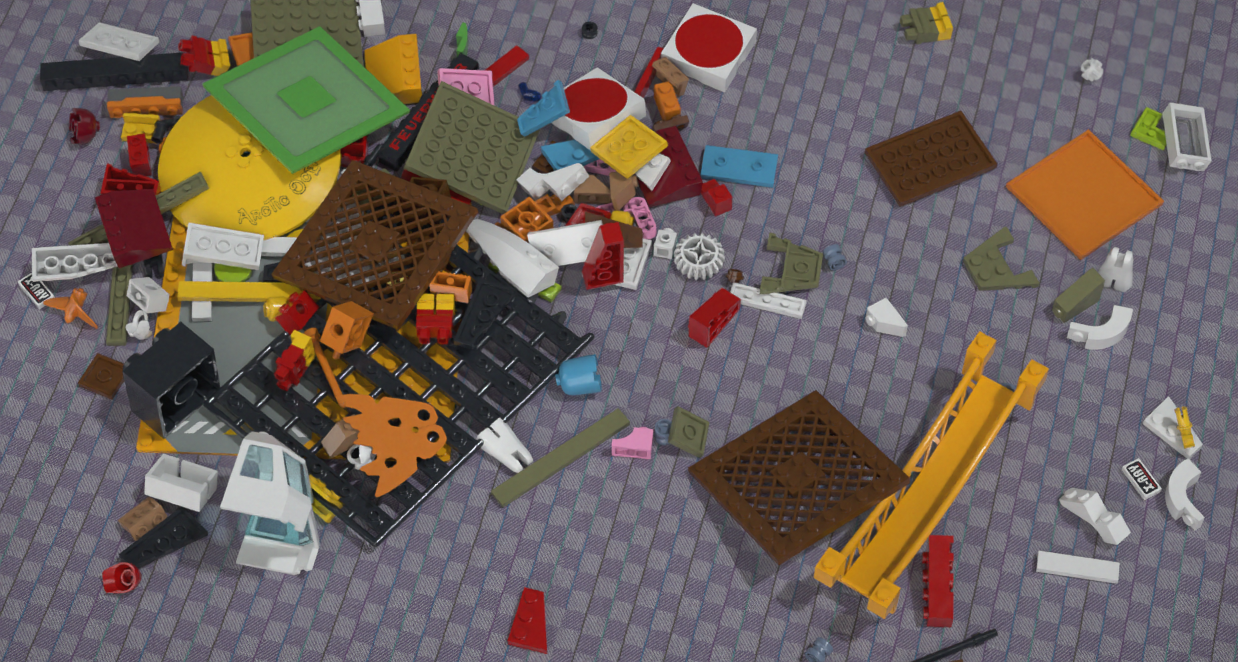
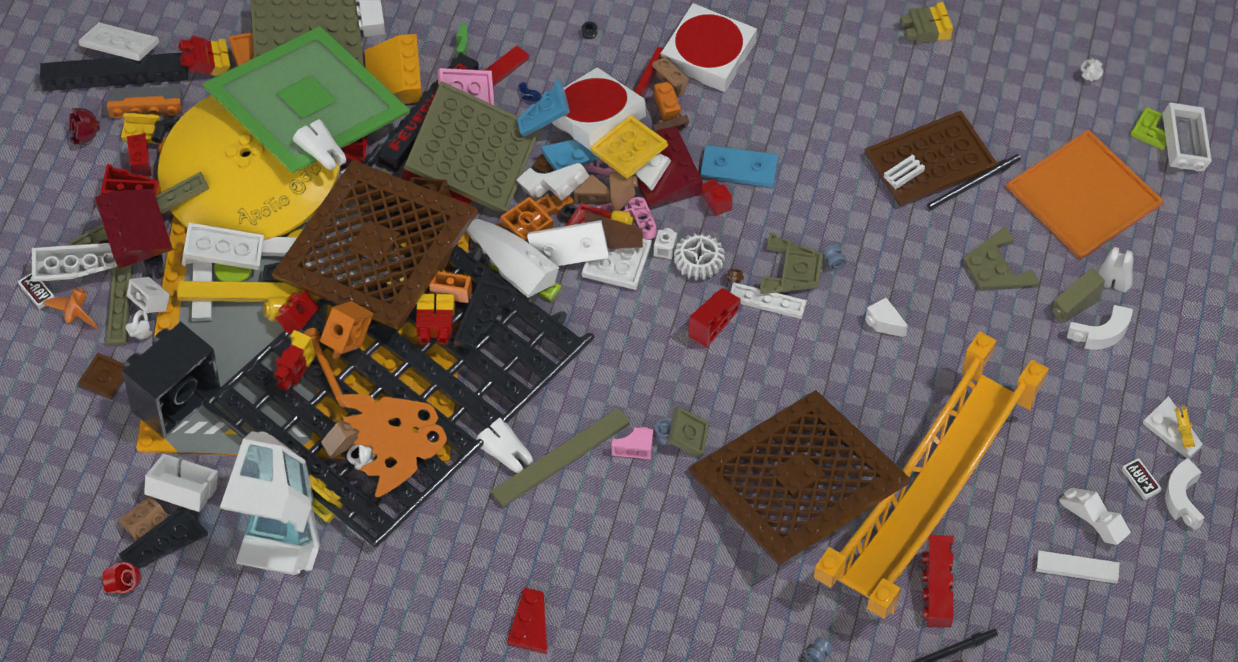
(320, 144): none -> white piece
(579, 376): dark azure cylinder -> none
(606, 258): red wedge -> none
(907, 164): none -> white tile
(1002, 166): none -> black bar

